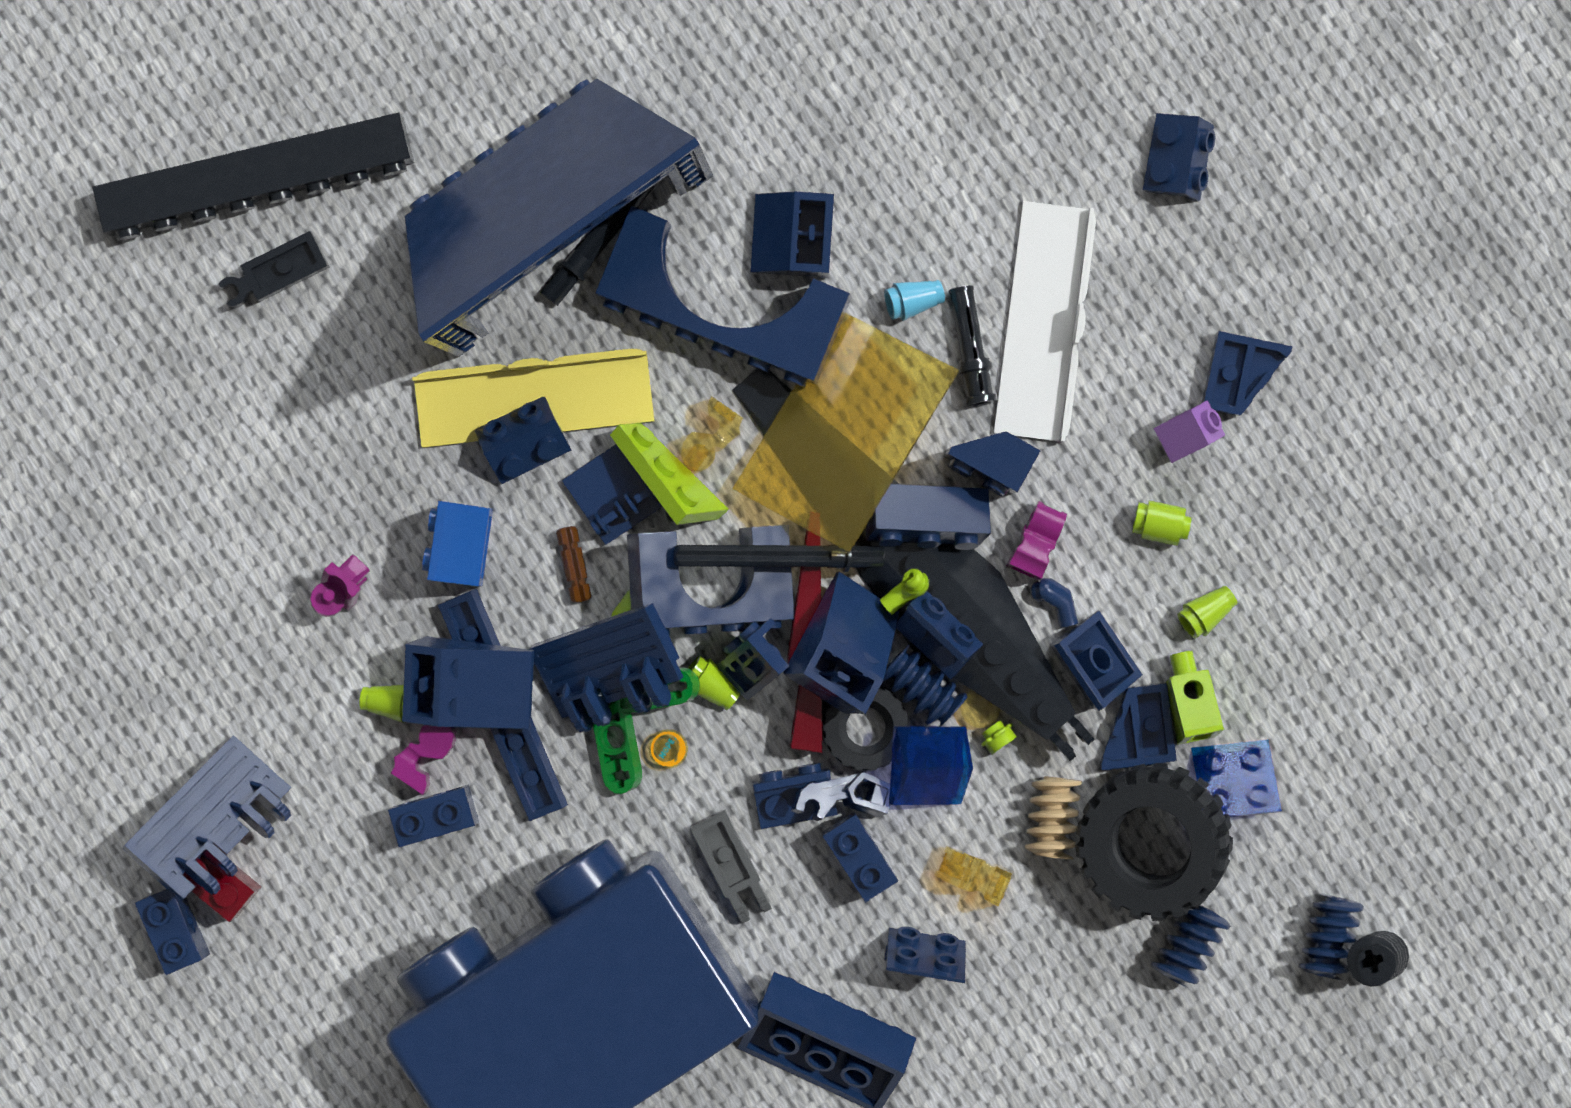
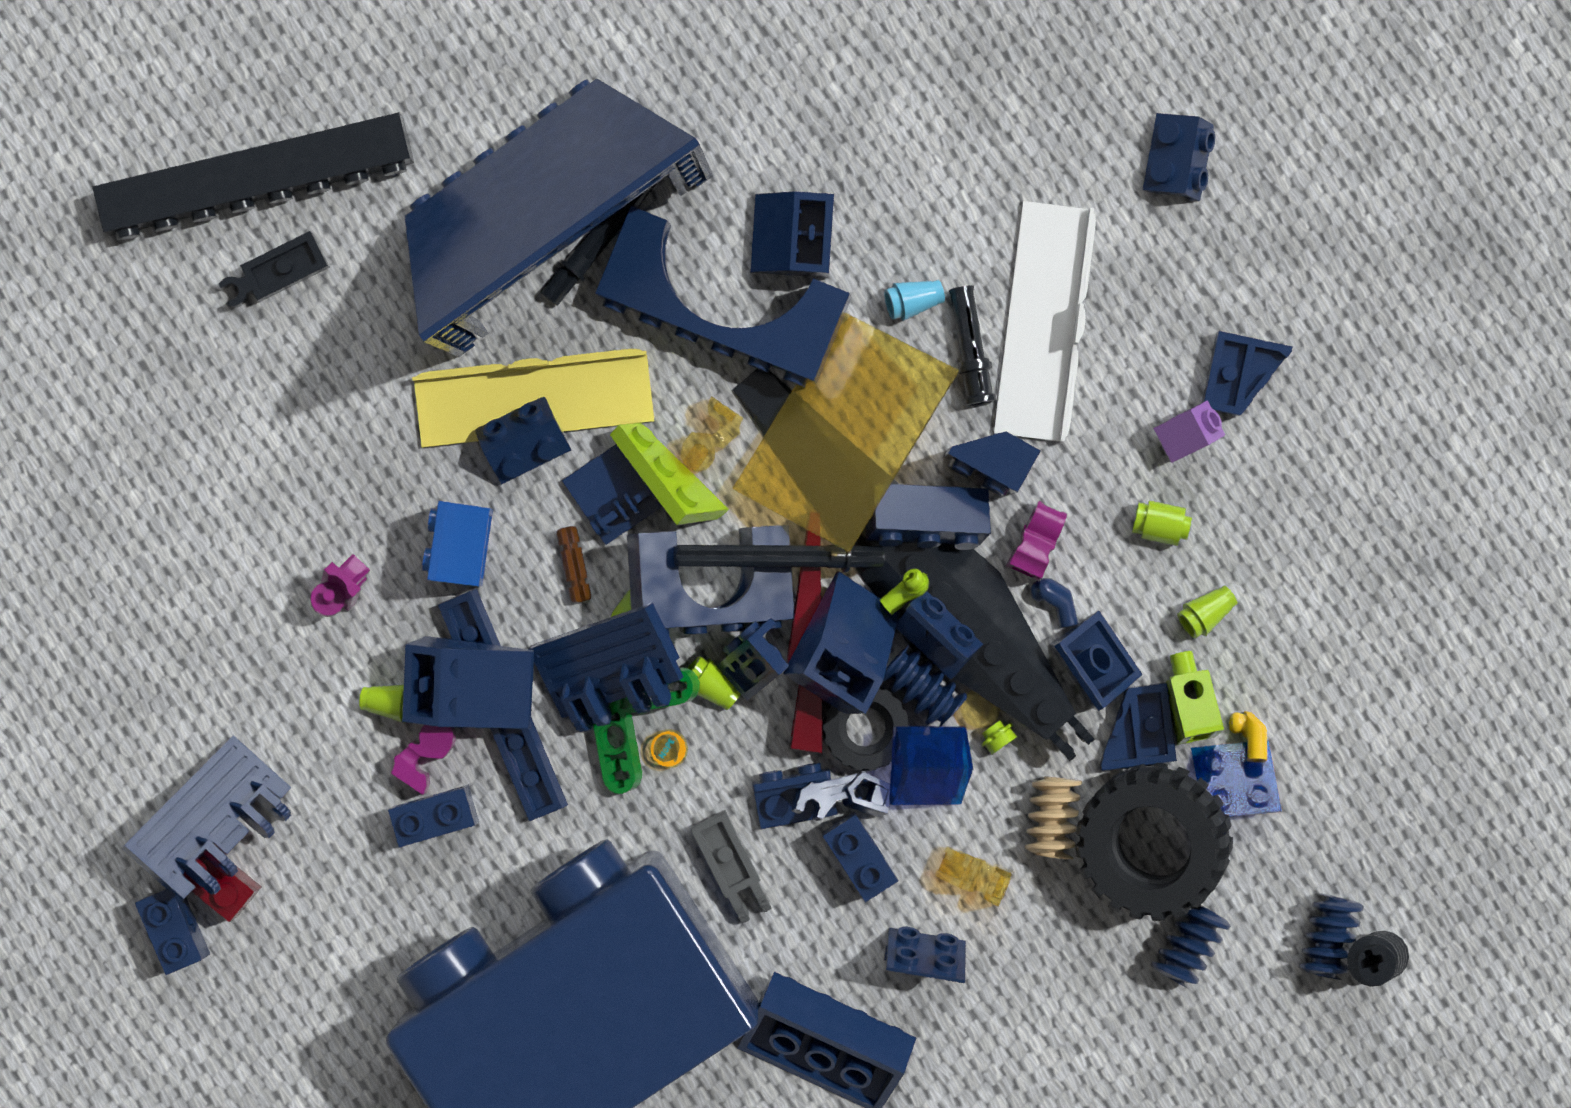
(1254, 732): none -> yellow arm

